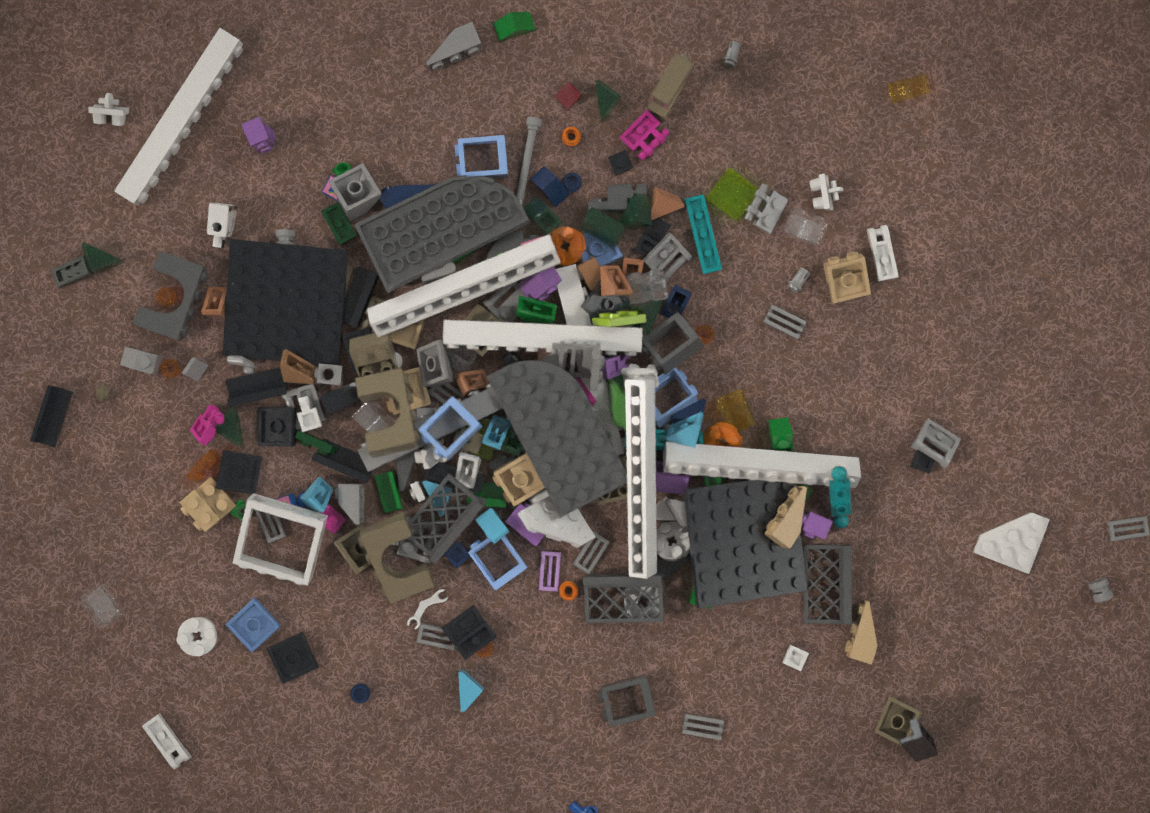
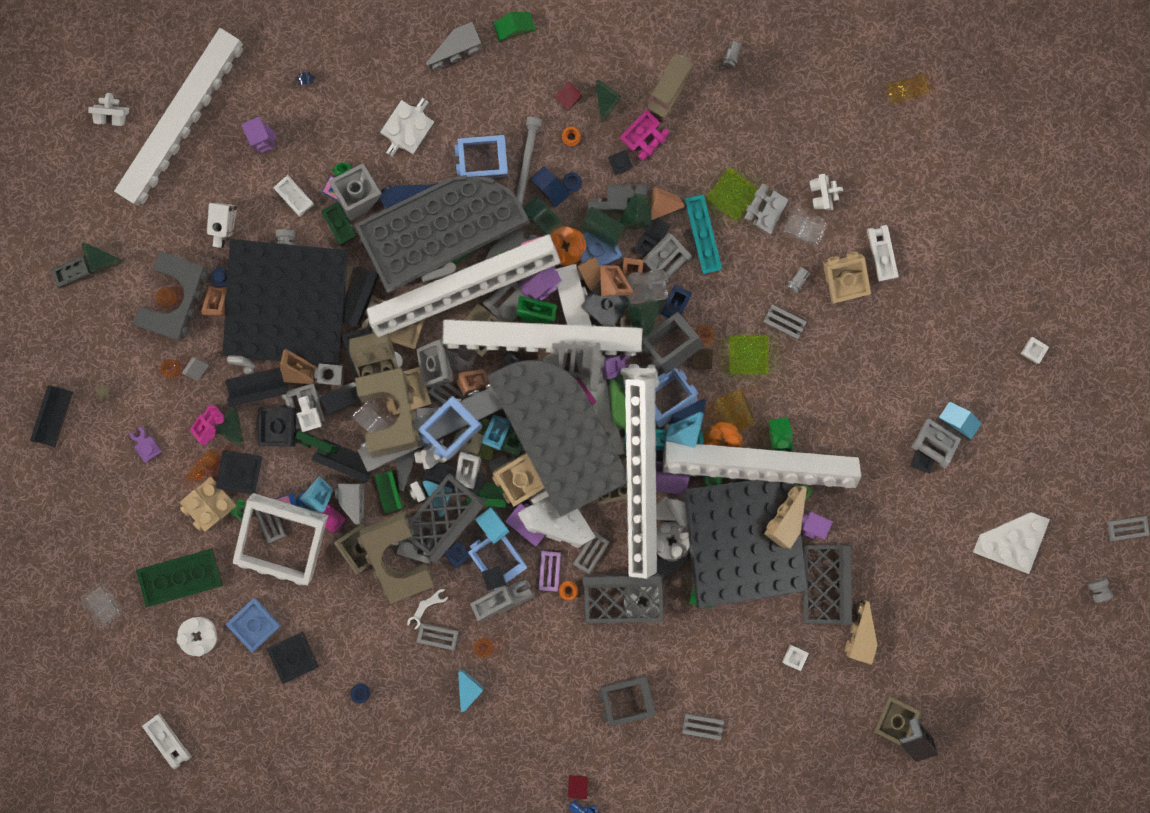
(141, 361): light grey slope -> none
(147, 447): none -> medium lavender plate
(179, 577): none -> dark green plate
(219, 276): none -> dark blue plate
(293, 196): none -> white plate
(305, 78): none -> dark blue plate
(407, 127): none -> white plate
(468, 632): black slope -> none
(494, 578): none -> black plate
(502, 600): none -> light grey plate
(577, 787): none -> dark red slope
(619, 318): lime plate -> none
(702, 359): none -> dark brown plate
(748, 355): none -> clear neon green plate
(840, 497): teal plate -> none
(960, 419): none -> medium azure slope
(1034, 350): none -> white plate

